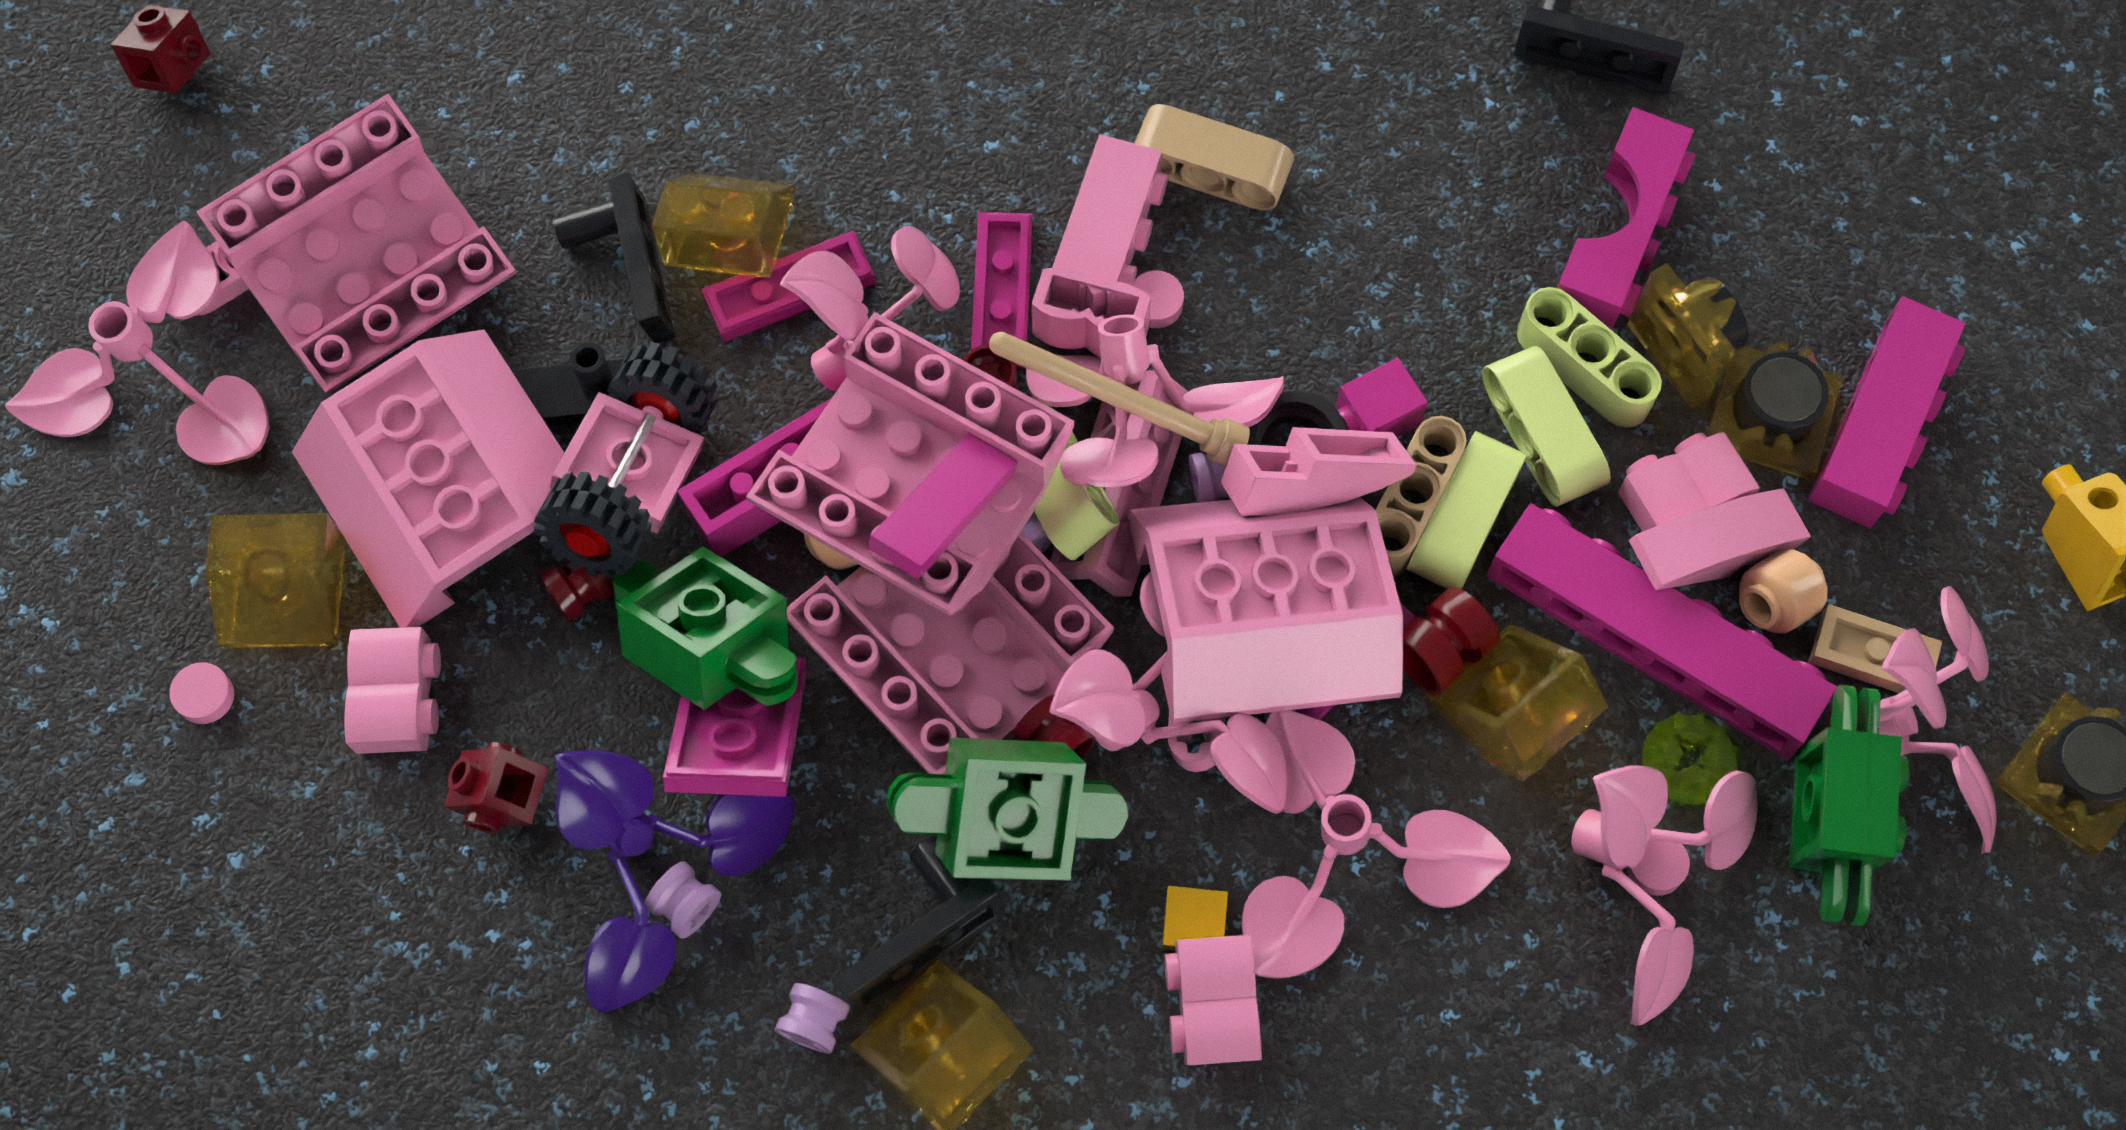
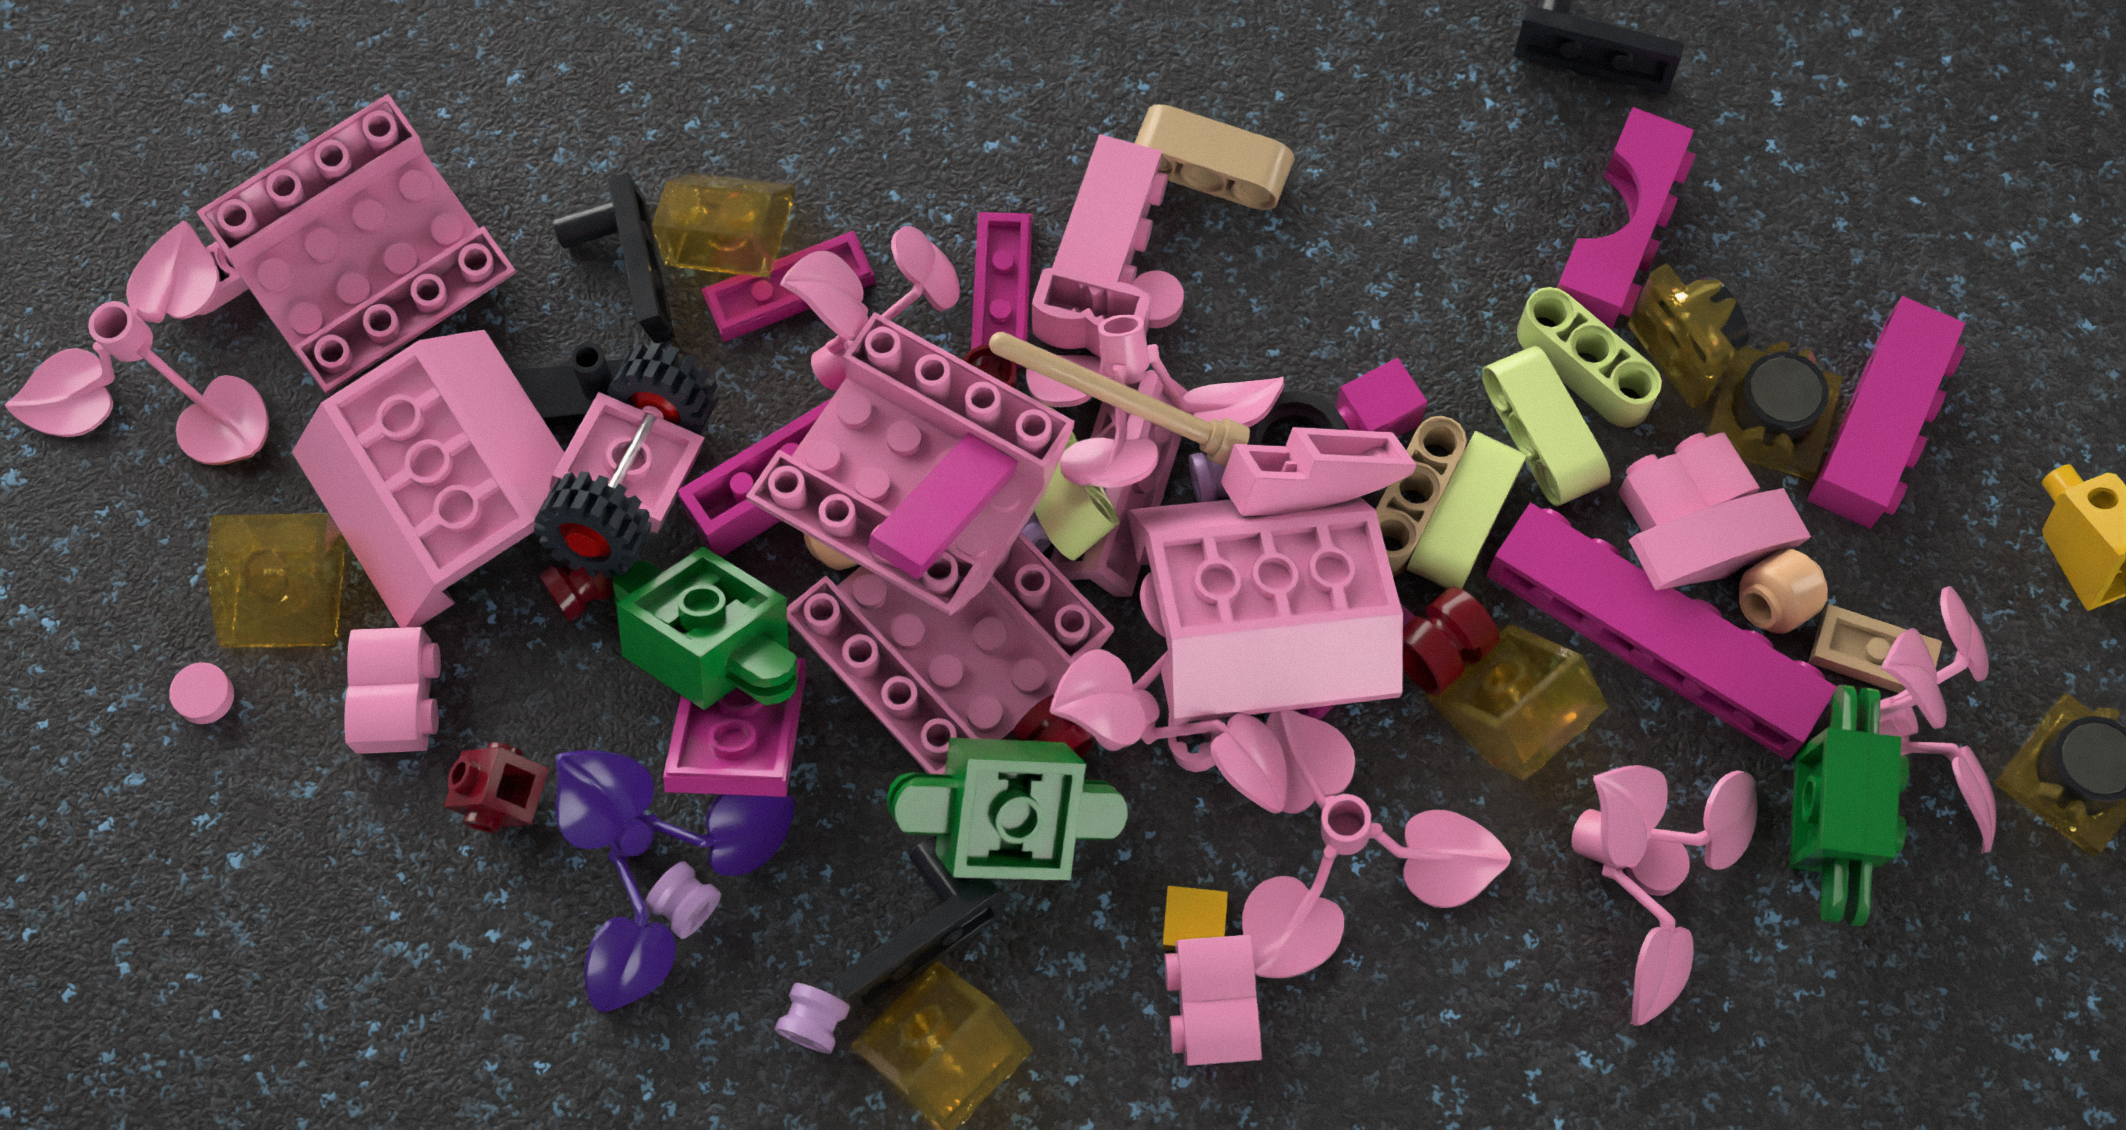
(160, 48): dark red brick -> none
(1662, 753): clear neon green gear -> none

